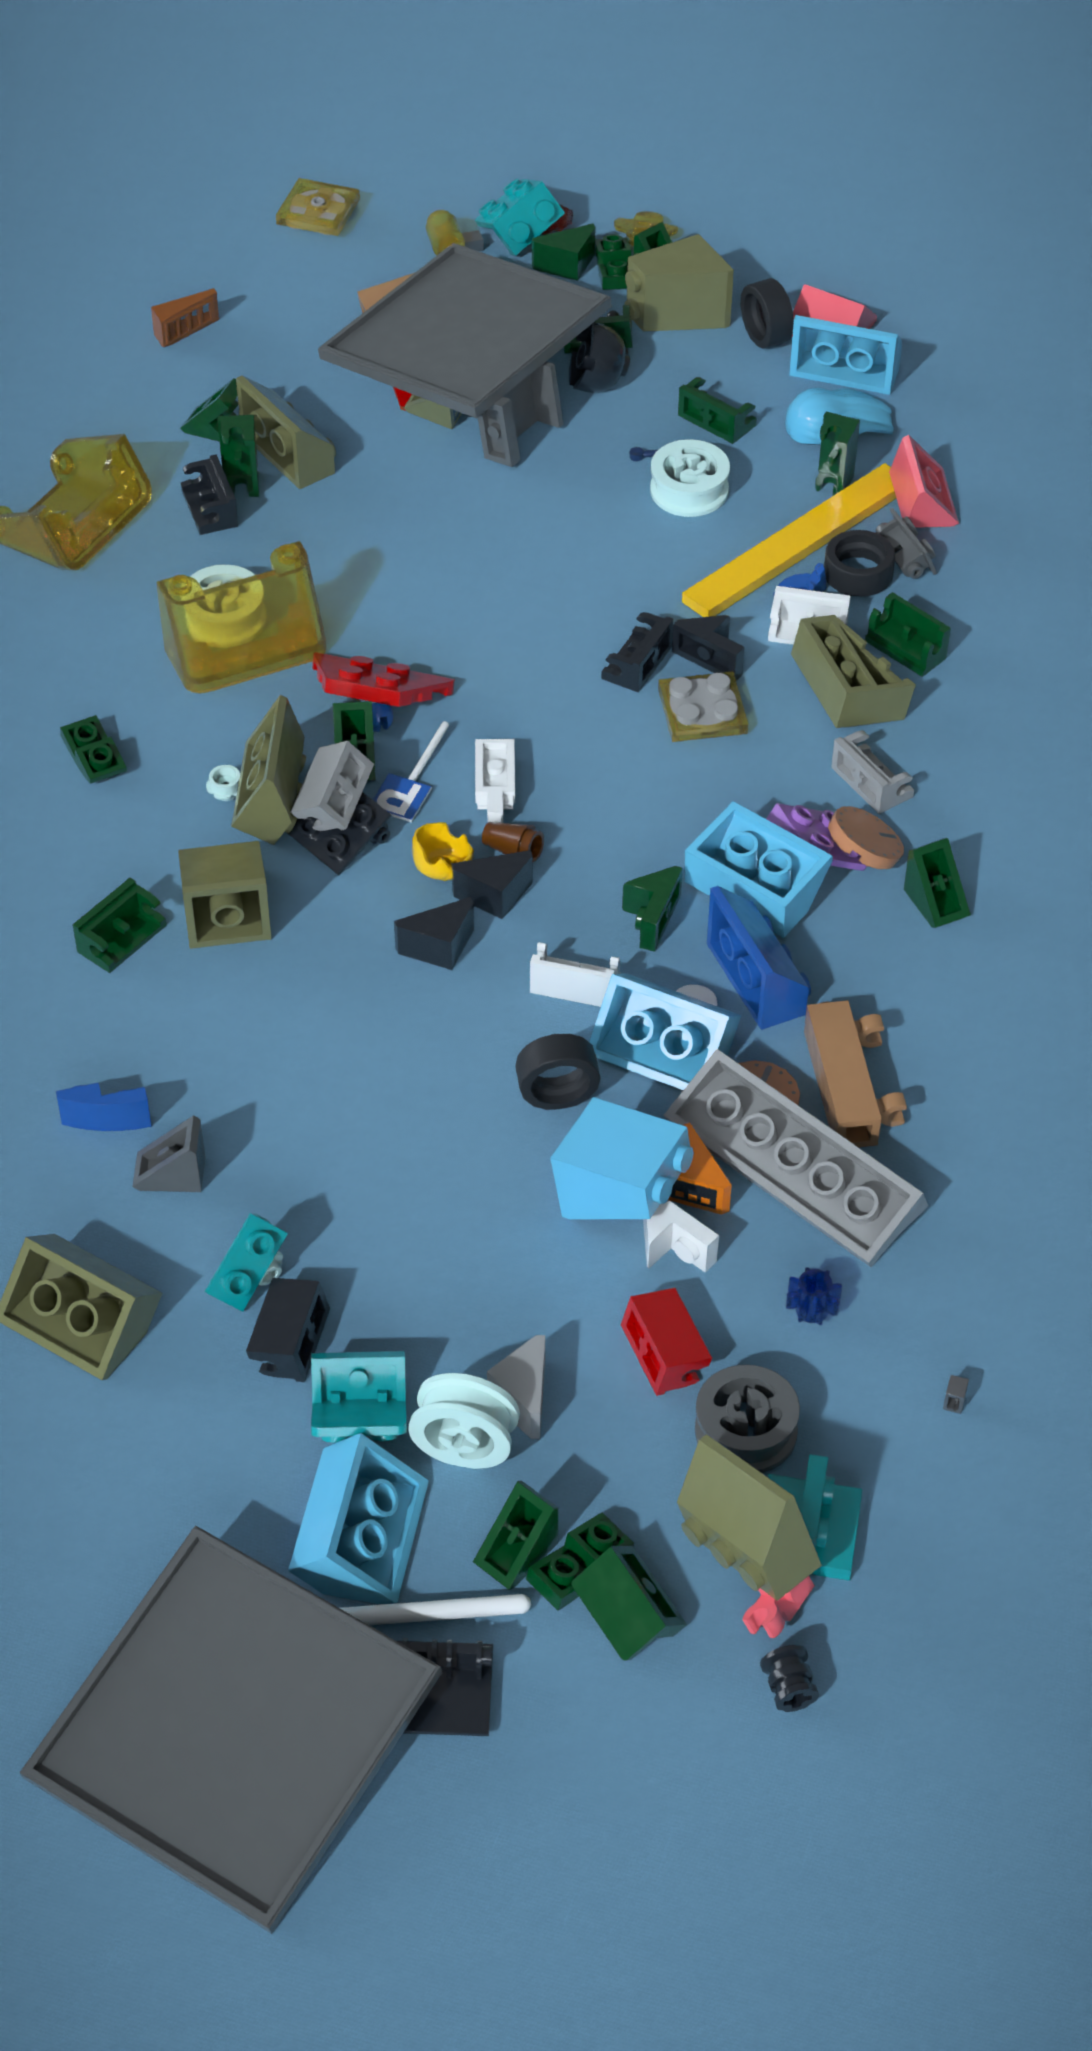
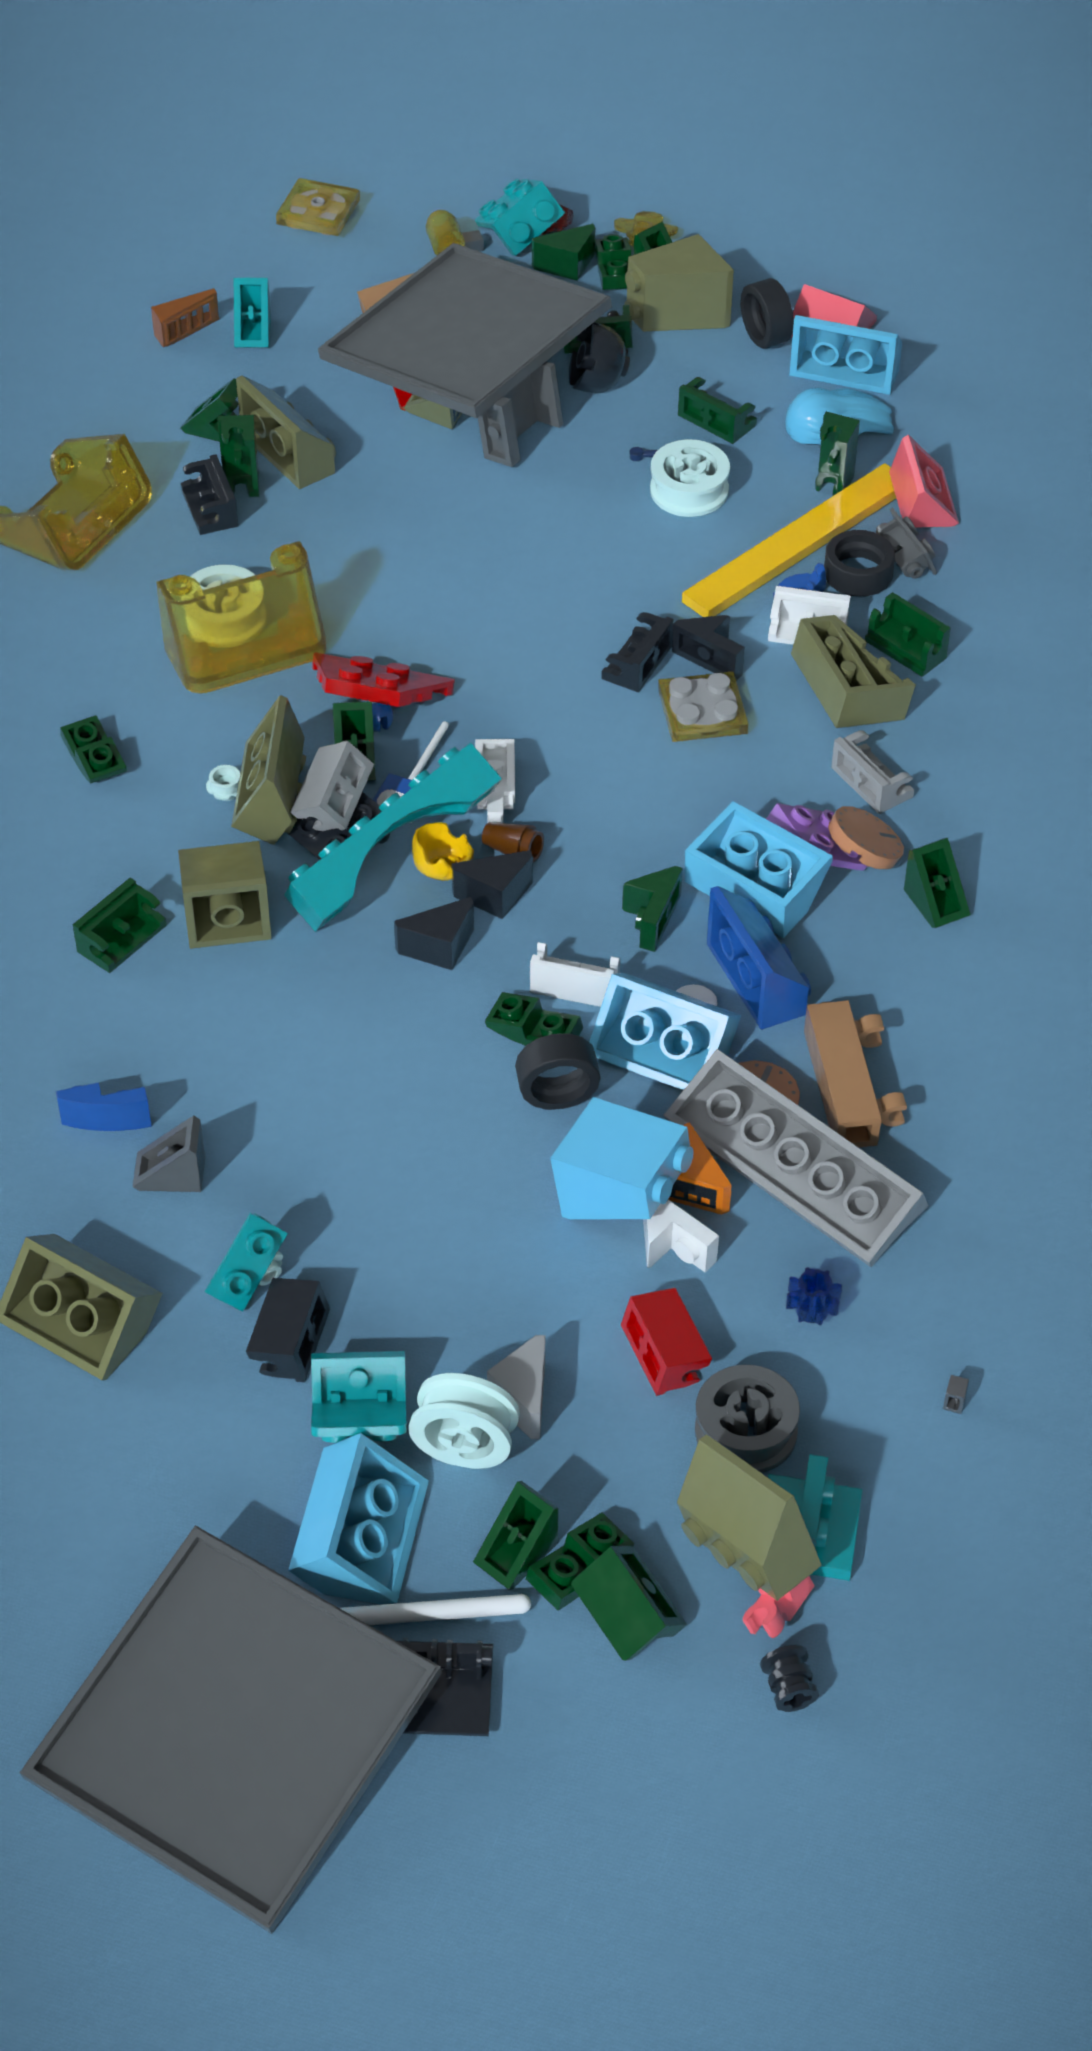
(251, 313): none -> teal slope
(453, 789): none -> teal arch
(524, 1020): none -> dark green slope

